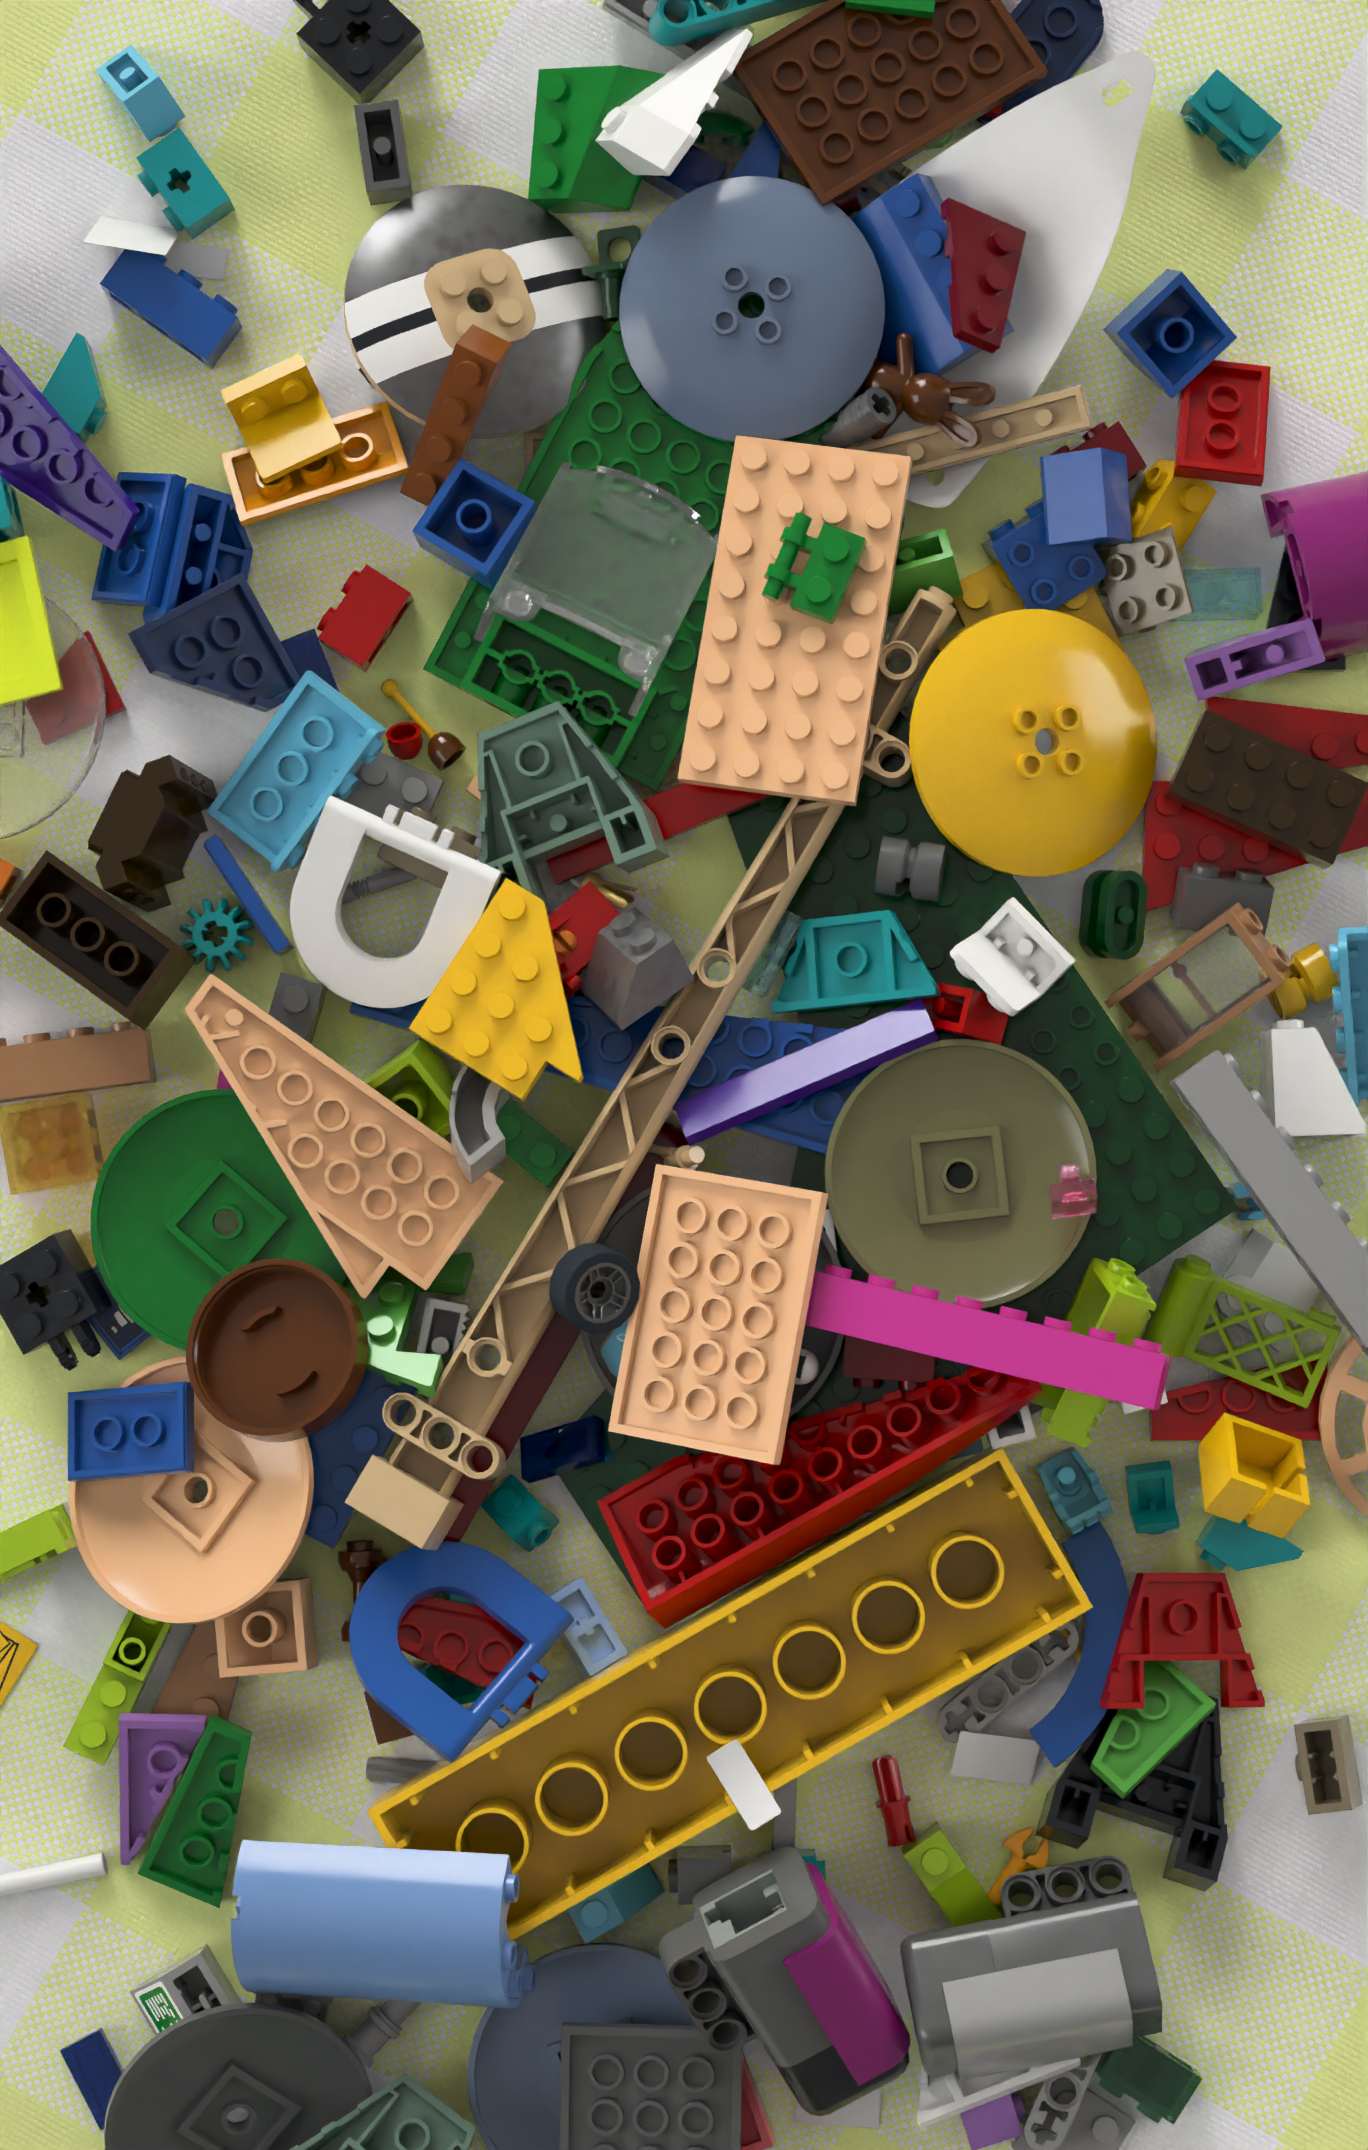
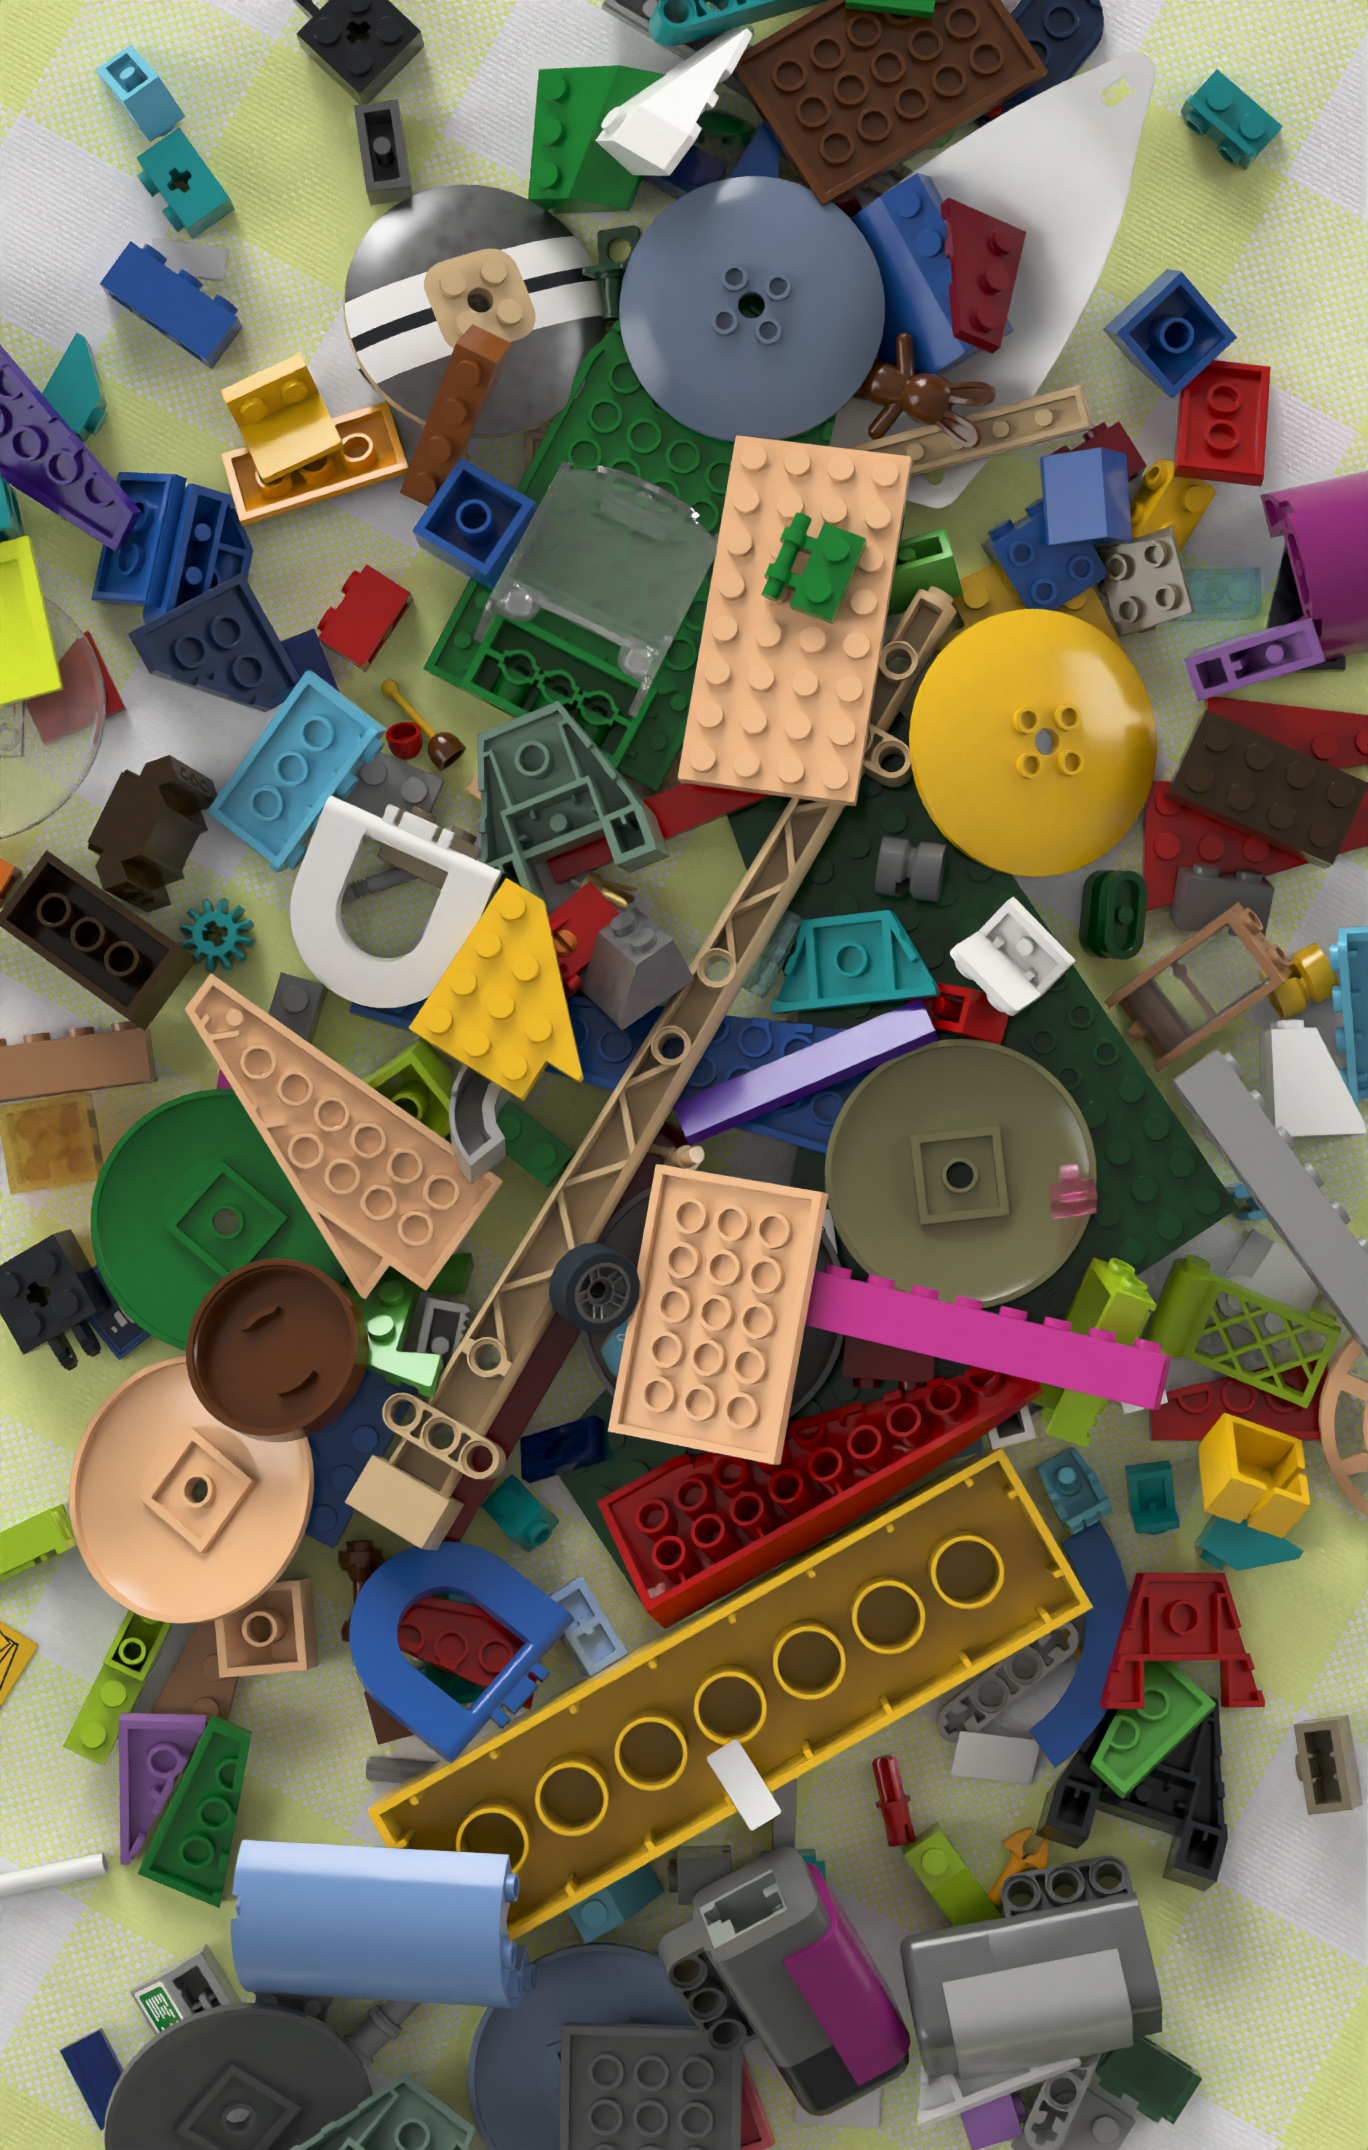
(131, 1432): blue tile -> none
(132, 235): white sticker -> none
(248, 895): blue tile -> none
(809, 1369): white hinge -> none
(860, 419): dark grey hinge -> none

